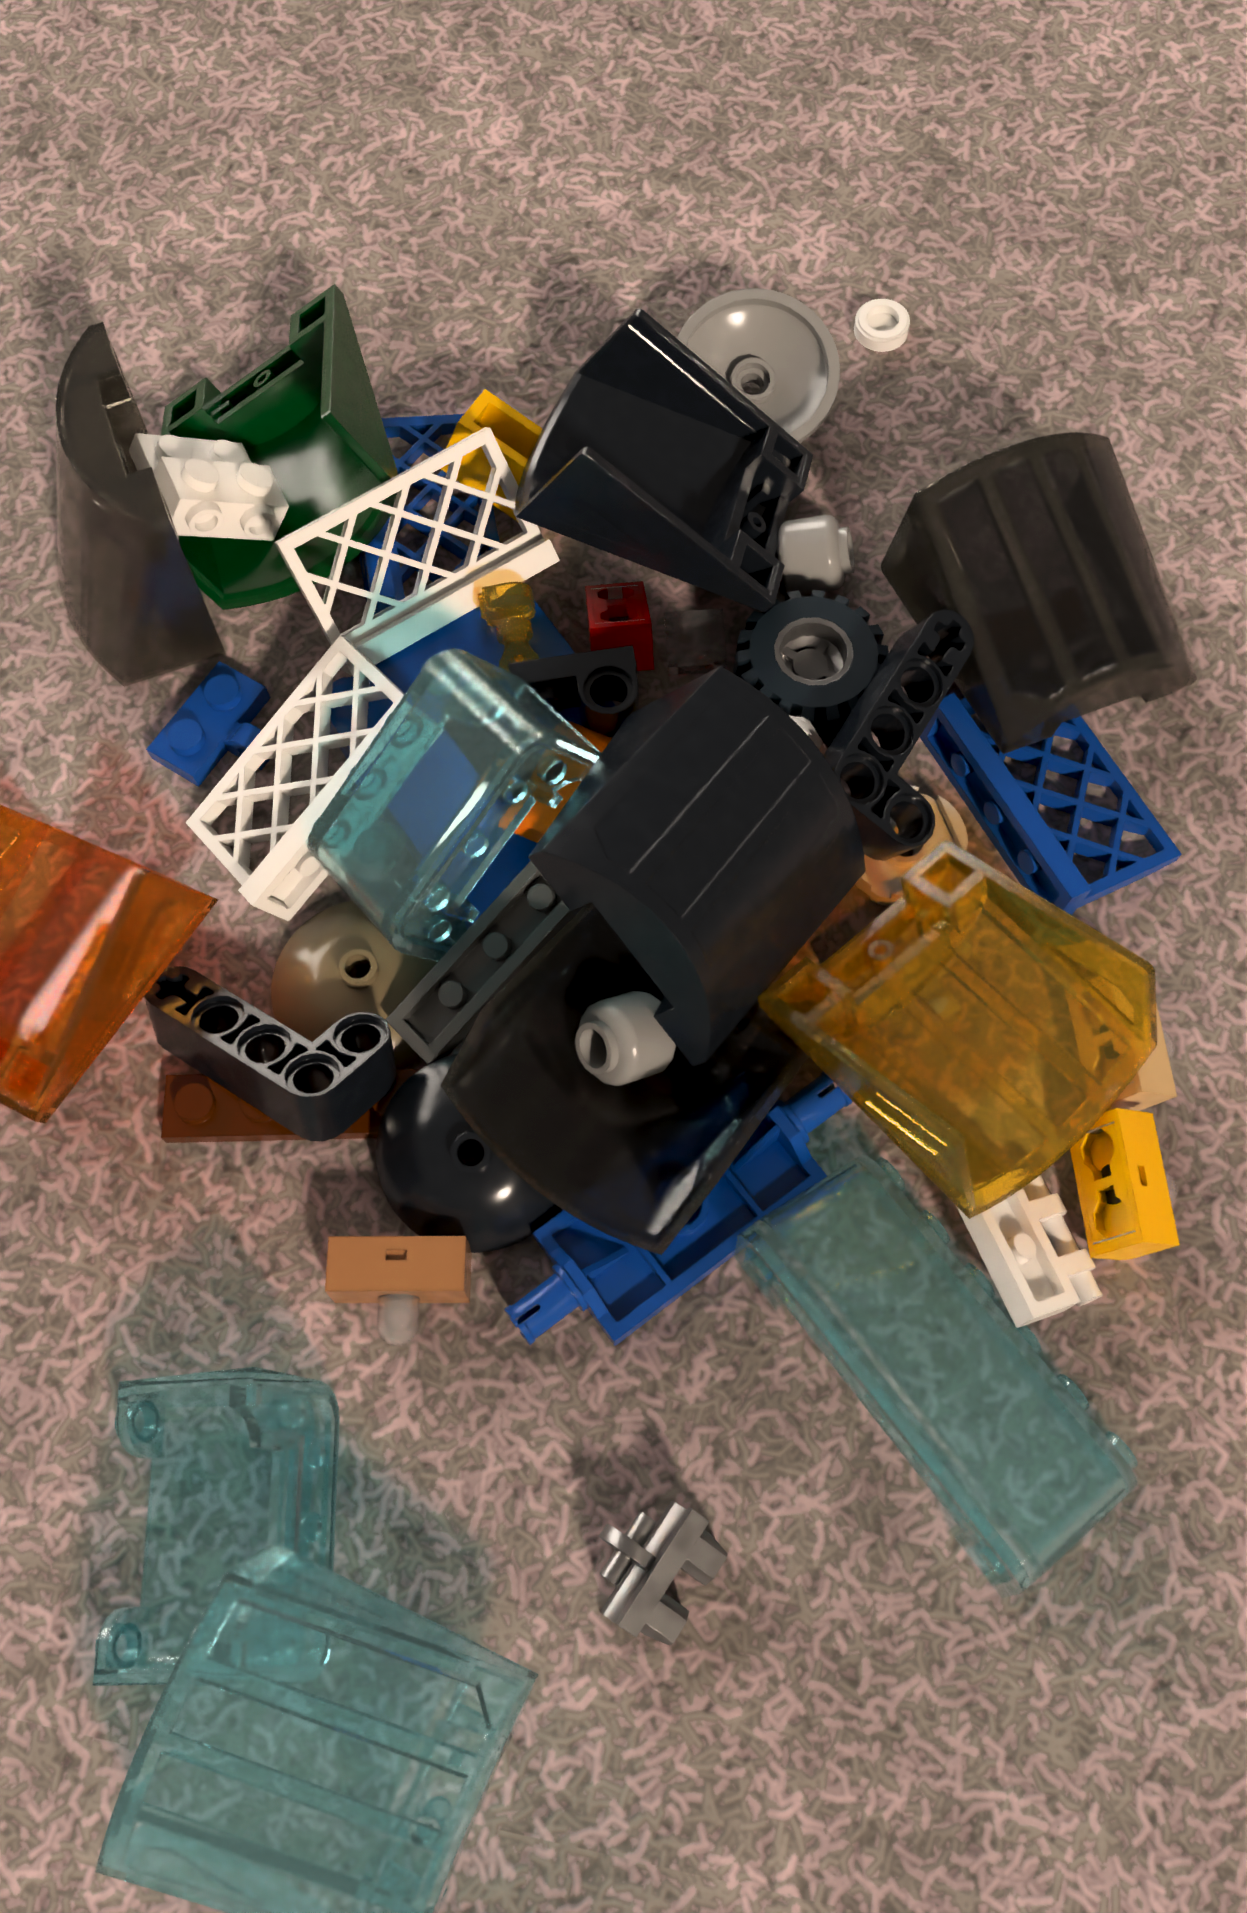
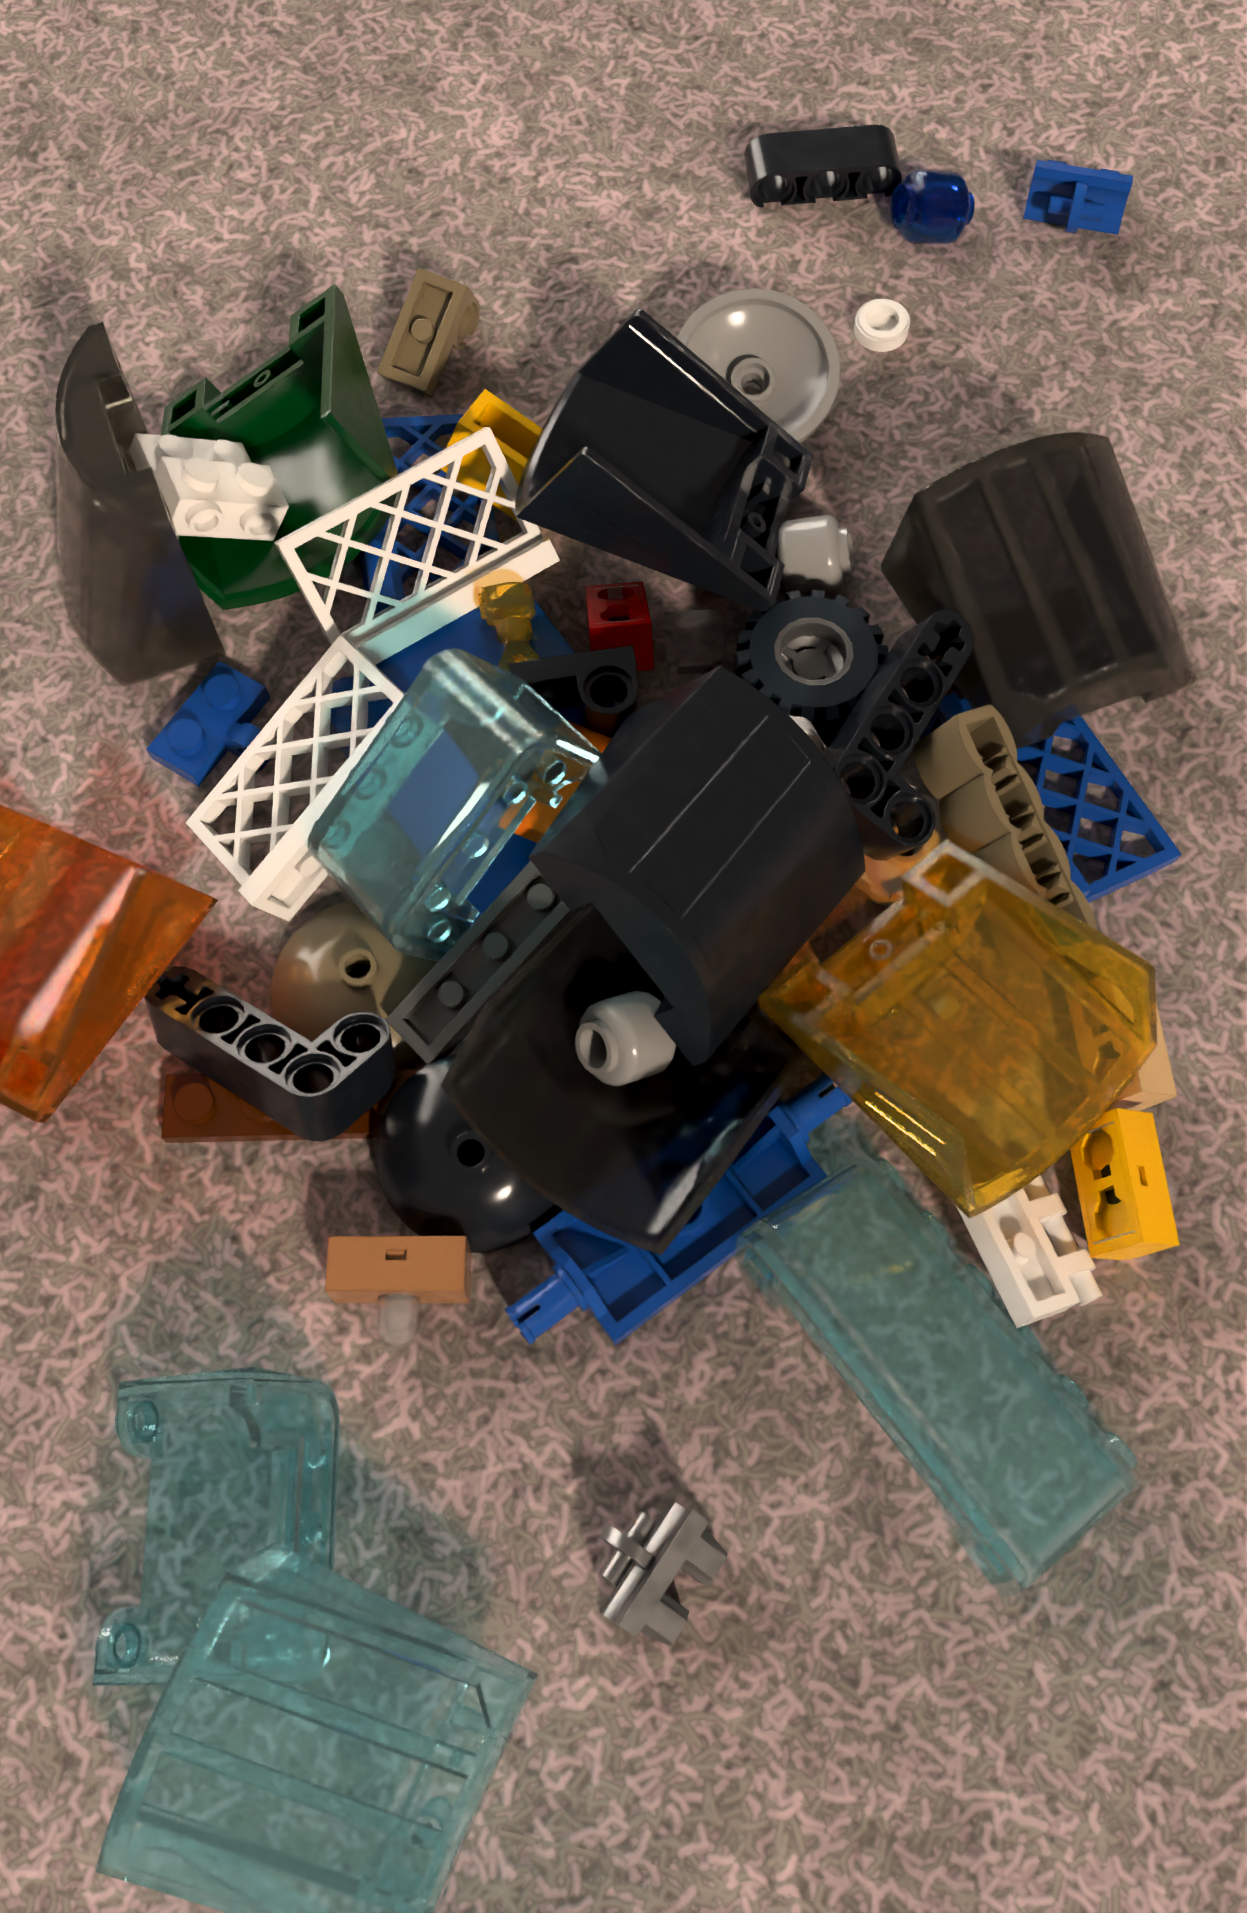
(431, 322): none -> dark tan plate
(822, 164): none -> black beam
(931, 206): none -> clear blue head
(995, 807): none -> dark tan brick
(1077, 197): none -> blue hips

